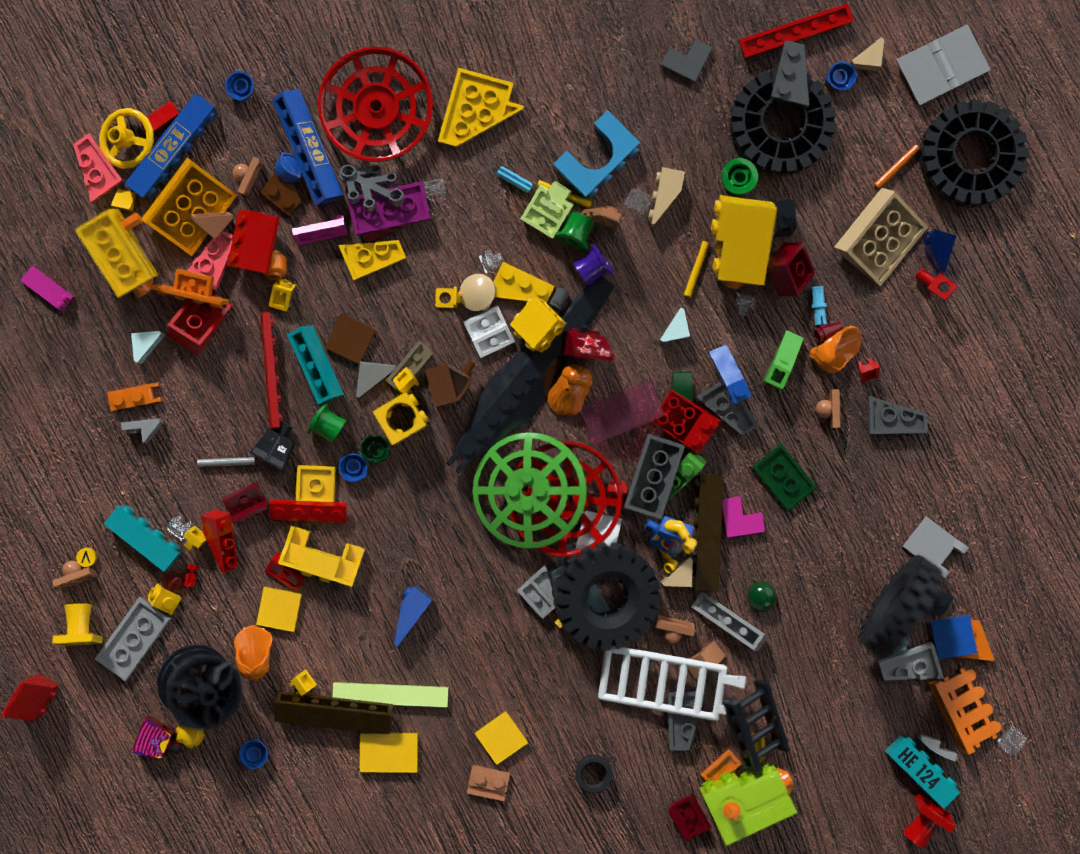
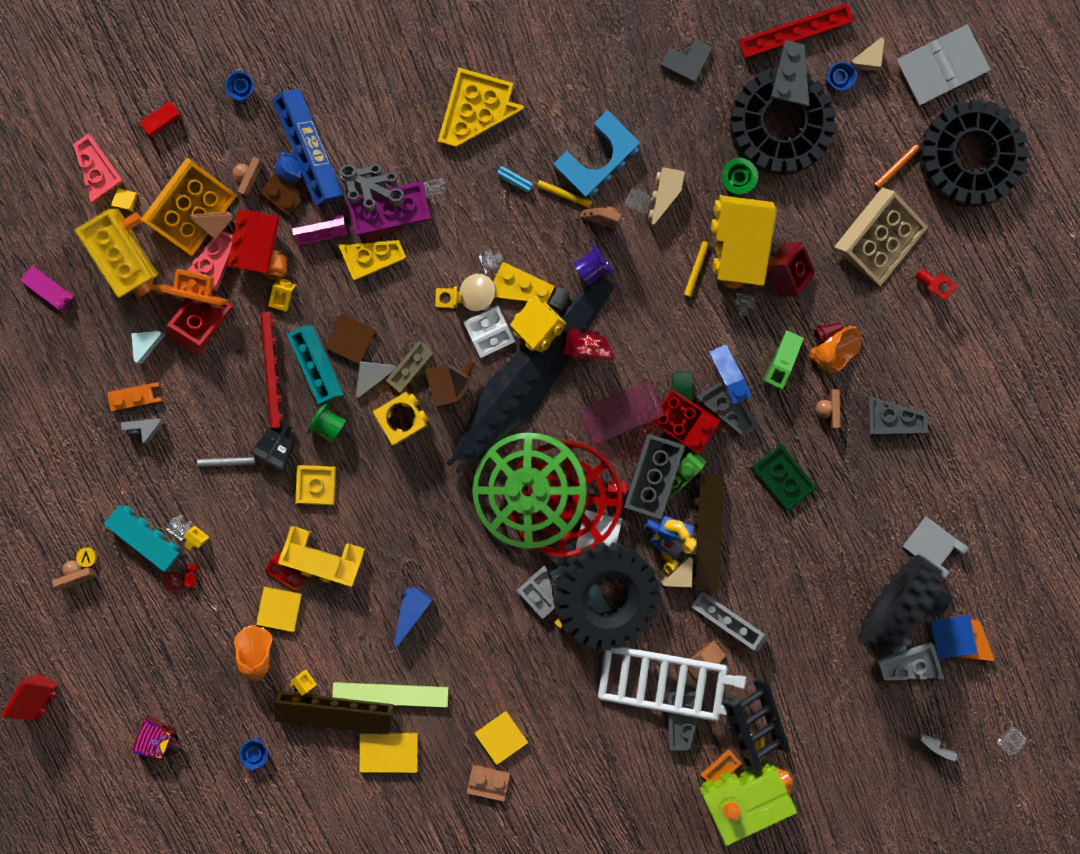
(77, 627): yellow plant -> none
(125, 138): yellow piece -> none
(133, 639): light grey tile -> none
(163, 599): yellow bracket -> none
(171, 147): blue brick -> none
(189, 737): yellow head -> none
(213, 704): black wheel -> none
(220, 538): red slope -> none
(245, 503): dark red bracket -> none
(308, 511): red plate -> none
(353, 467): blue hat -> none
(371, 93): red dish -> none
(375, 449): dark green hair -> none
(405, 380): yellow tile -> none
(548, 209): yellowish green piece -> none
(570, 390): orange hair -> none
(576, 231): green piece -> none
(593, 759): black tyre -> none
(674, 628): nougat tile -> none
(677, 329): light aqua slope -> none
(688, 817): dark red bracket -> none
(737, 523): dark pink tile -> none
(762, 596): dark green hair -> none
(784, 217): black torso -> none
(819, 305): medium azure pin -> none
(869, 371): red tile -> none
(925, 774): teal brick -> none
(927, 821): red plant -> none
(939, 248): clear blue slope -> none
(958, 724): orange fence -> none

